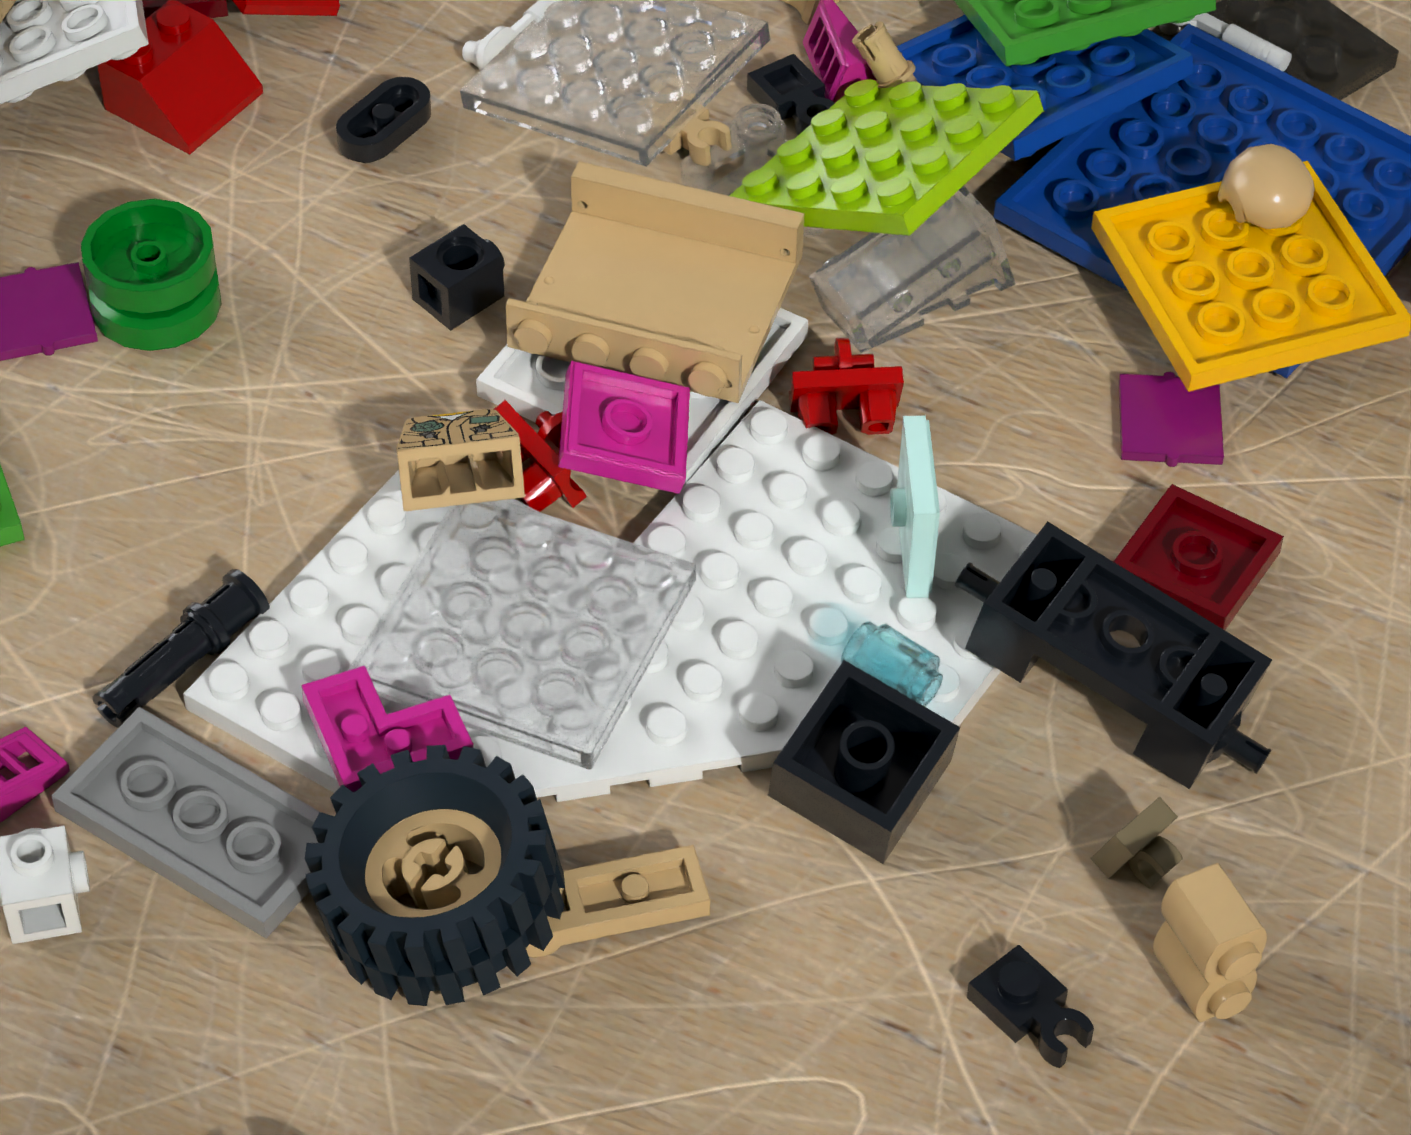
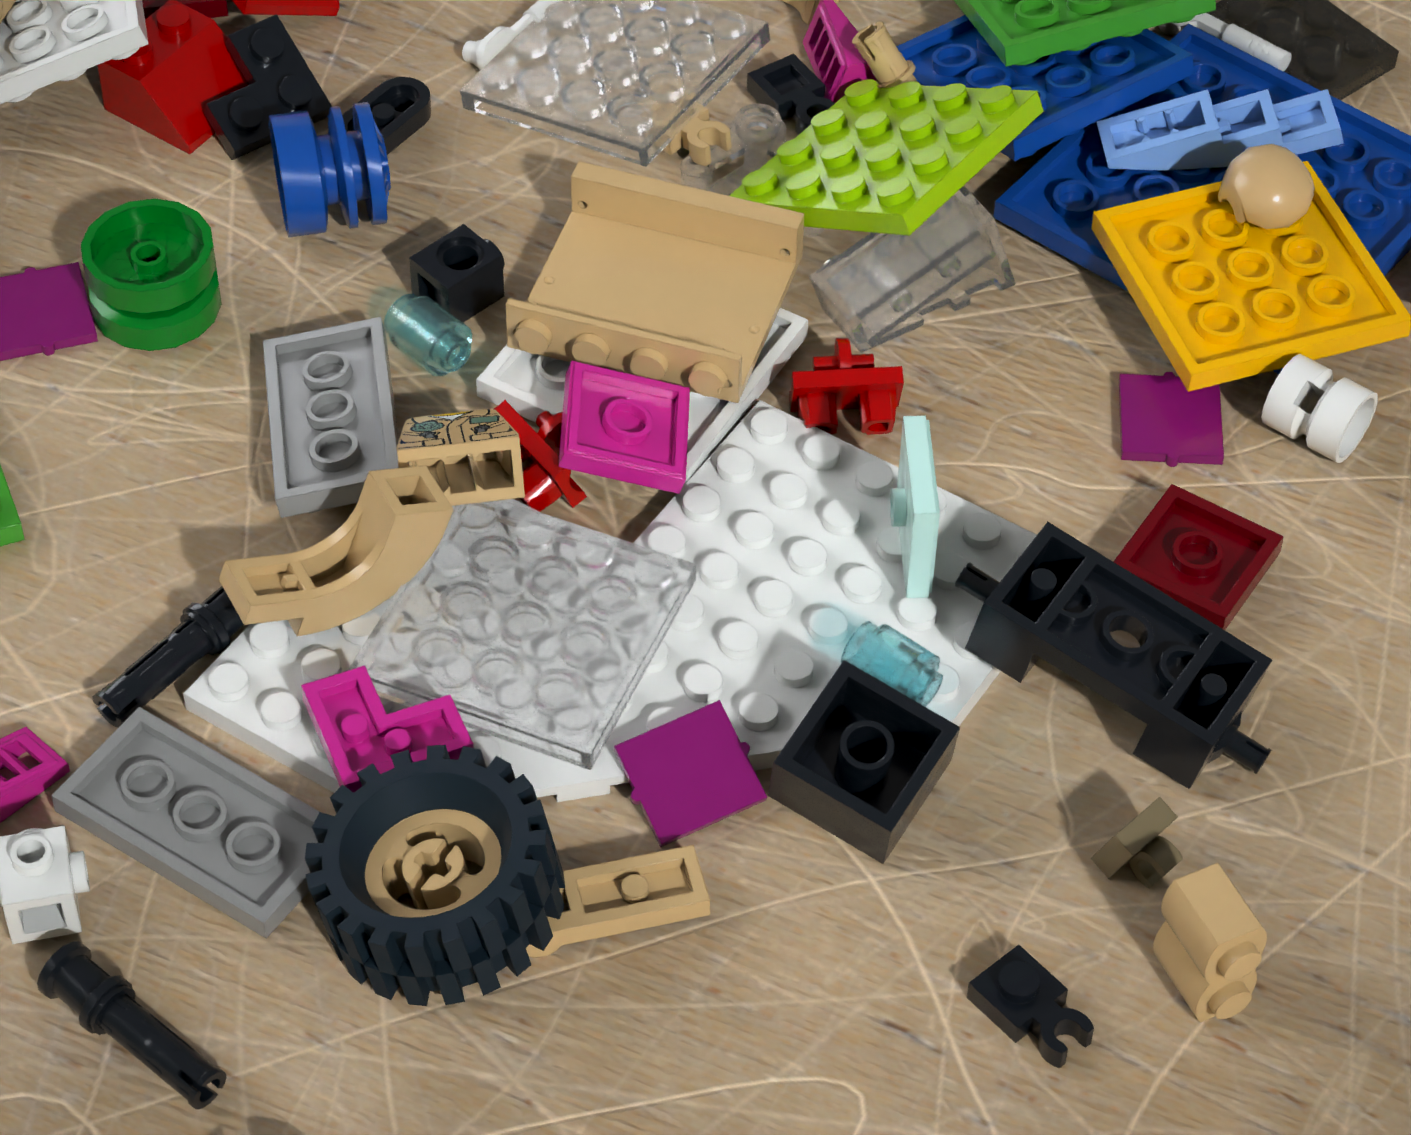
(110, 1007): none -> black pin
(276, 85): none -> black plate
(329, 169): none -> blue wheel
(329, 414): none -> light grey plate
(354, 568): none -> tan arch
(428, 334): none -> clear light blue brick
(690, 773): none -> magenta piece
(1204, 135): none -> light blue slope
(1324, 410): none -> white wheel

